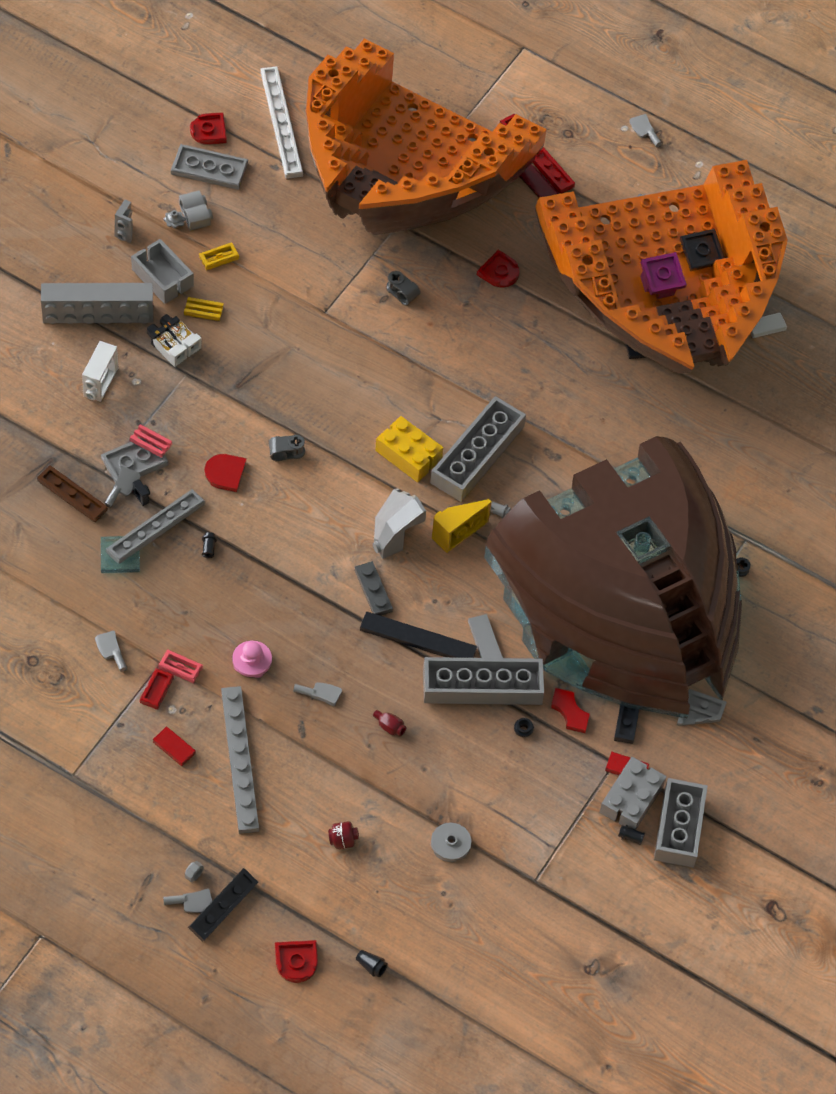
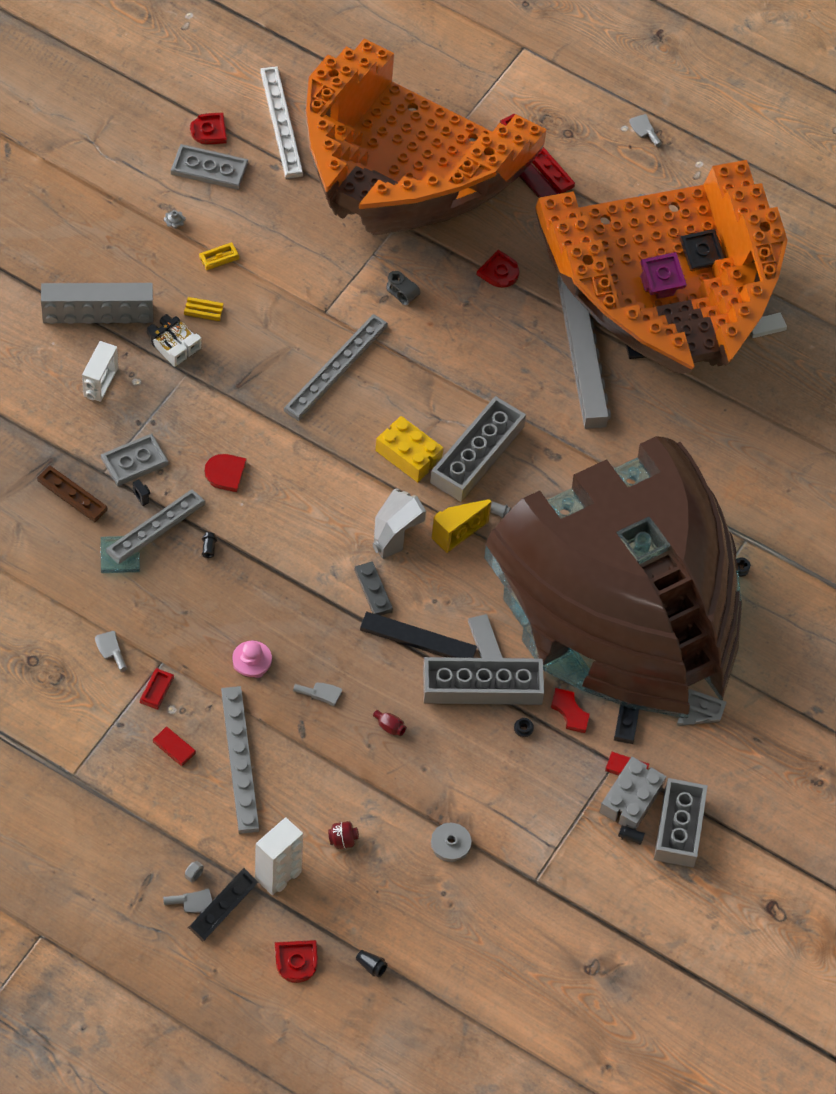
(123, 222): light grey bracket -> none
(123, 484): light grey piece -> none
(153, 438): coral tile -> none
(163, 270): light grey piece -> none
(179, 669): coral tile -> none
(195, 210): light grey brick -> none
(279, 856): none -> white brick
(285, 448): dark grey piece -> none
(335, 367): none -> light grey tile
(584, 360): none -> light grey brick

